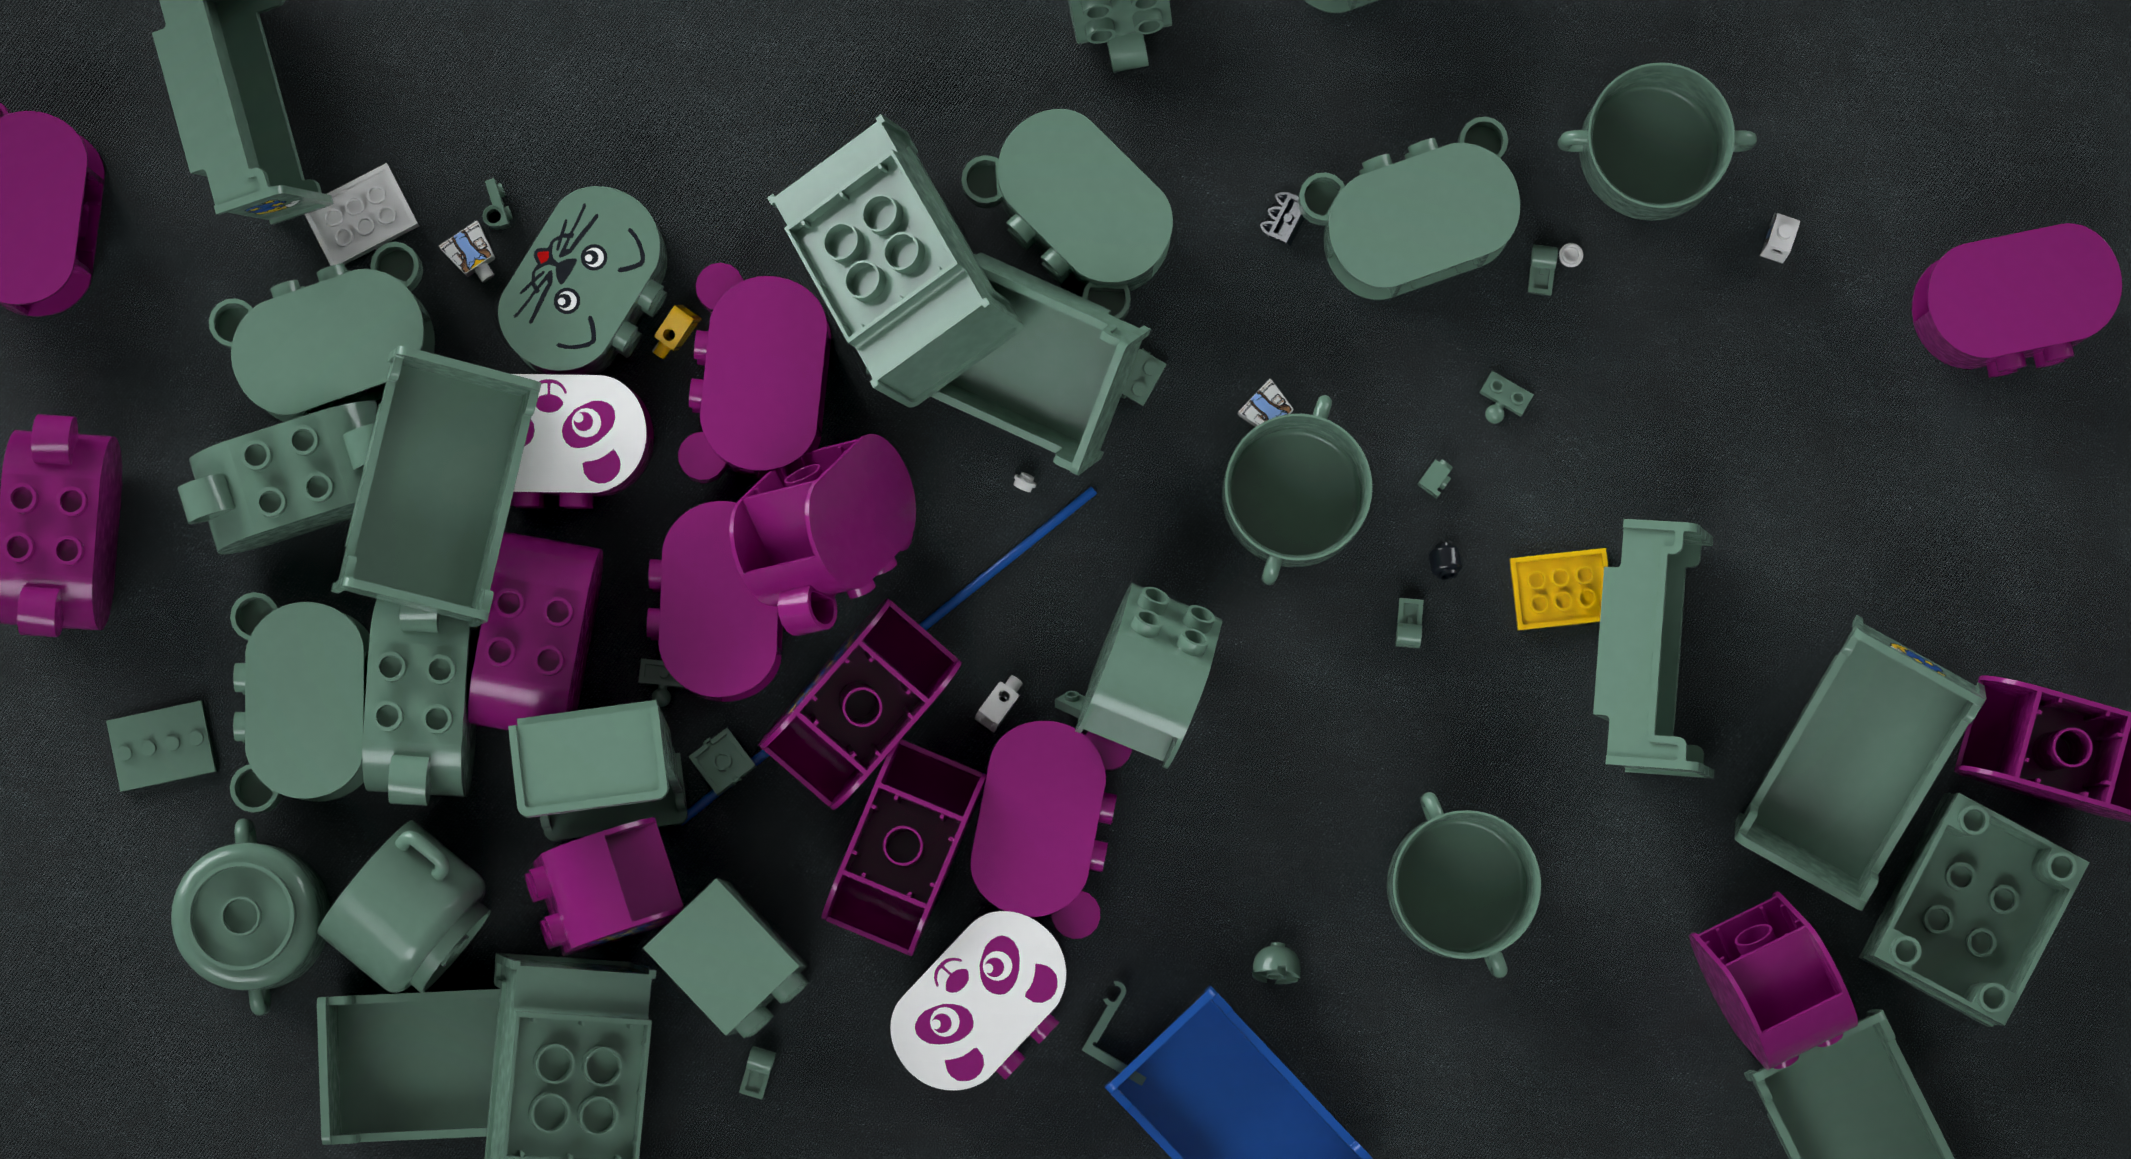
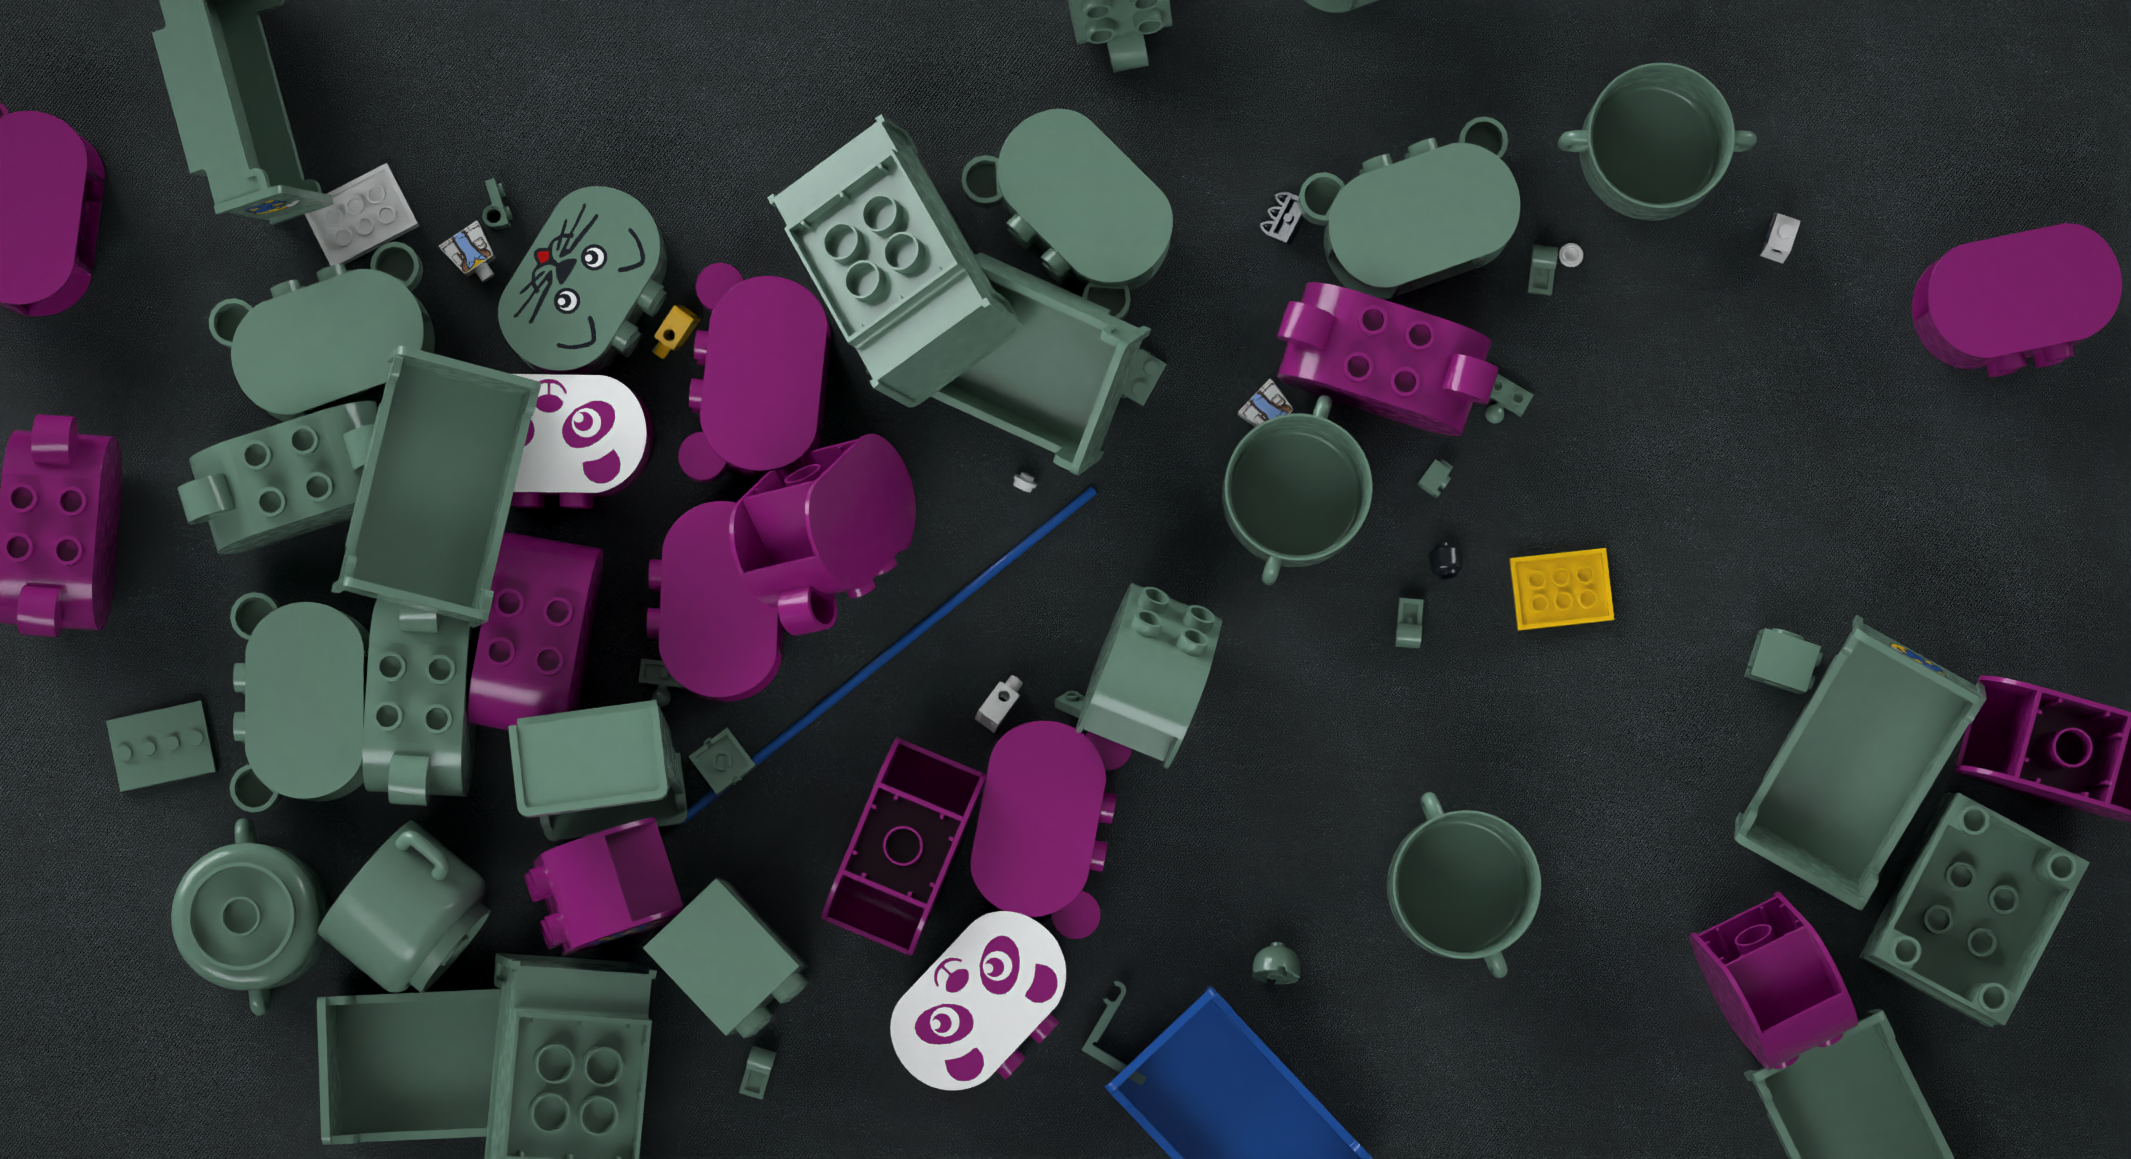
(860, 704): magenta brick -> none
(1385, 358): none -> magenta brick
(1642, 648): sand green piece -> none
(1783, 660): none -> sand green brick

